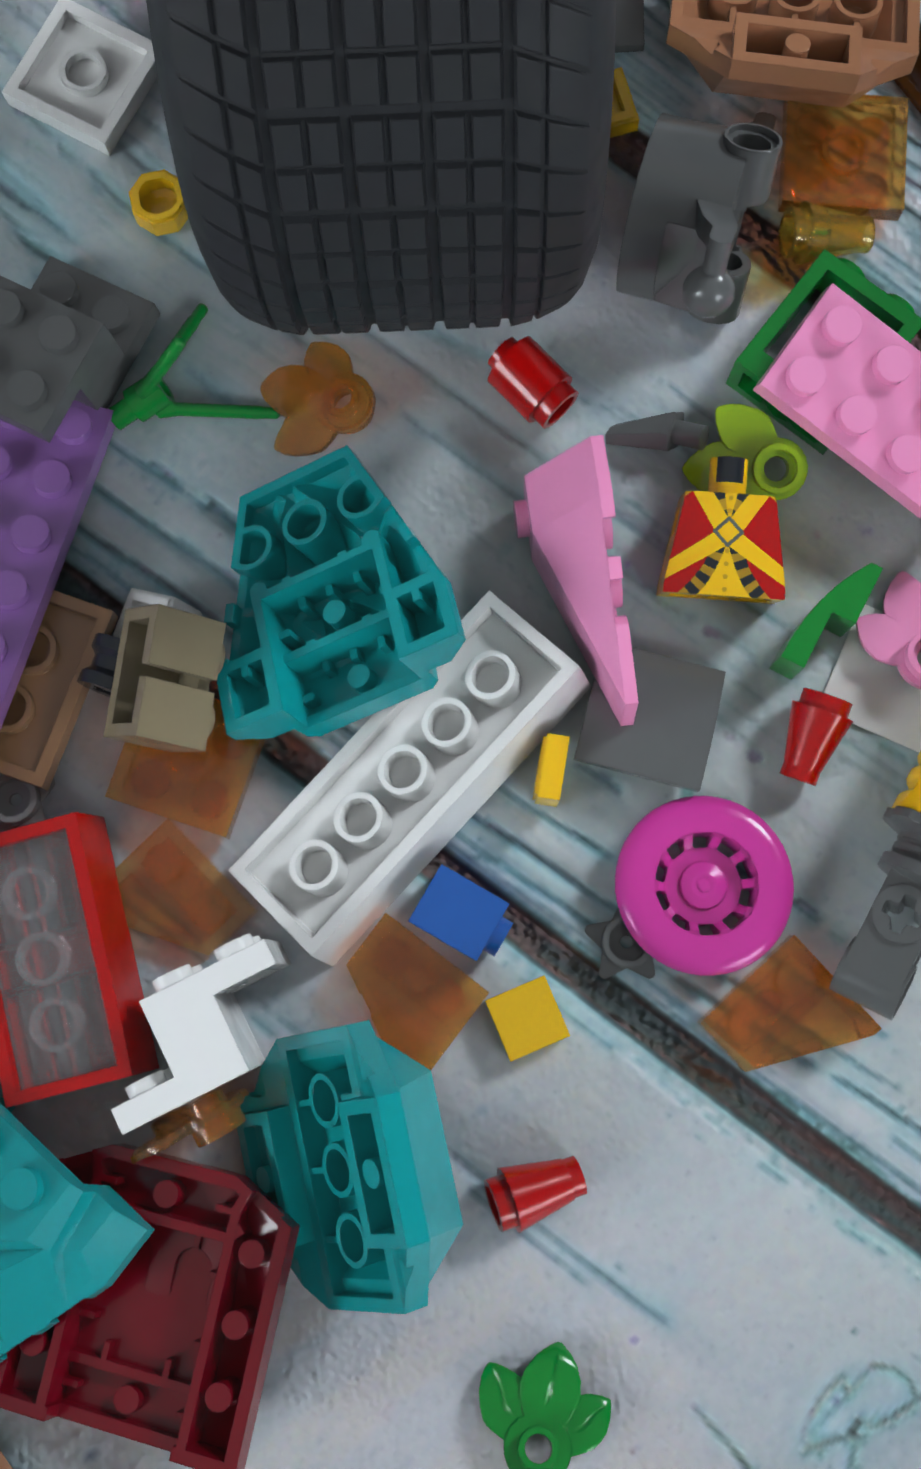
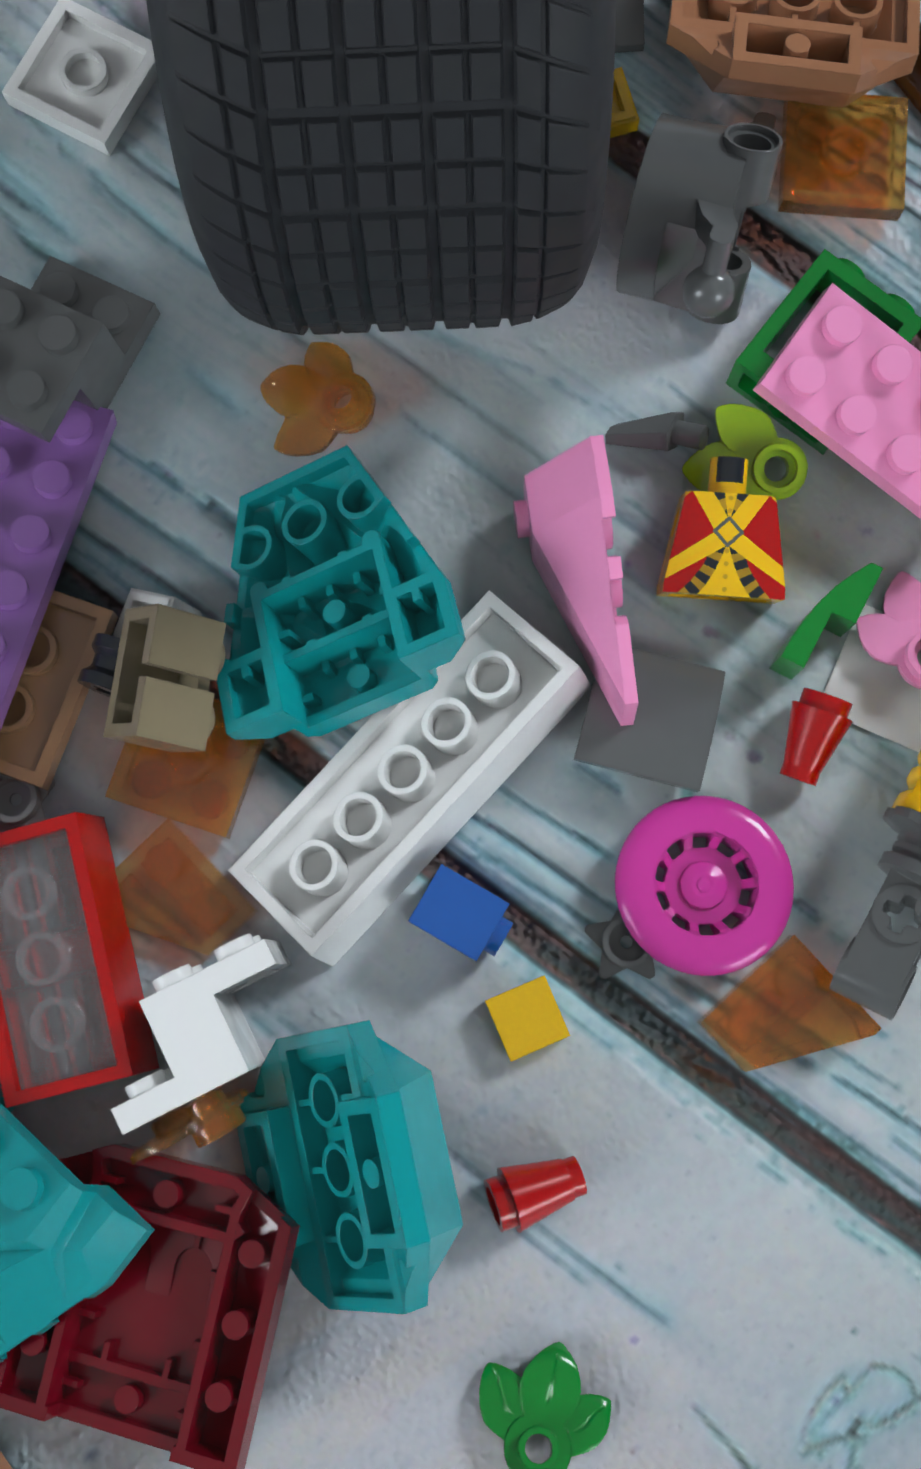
(153, 397): green plant -> none
(158, 203): yellow tile -> none
(413, 991): clear orange wing -> none
(531, 381): red brick -> none
(550, 770): yellow tile -> none
(813, 227): clear yellow cone -> none

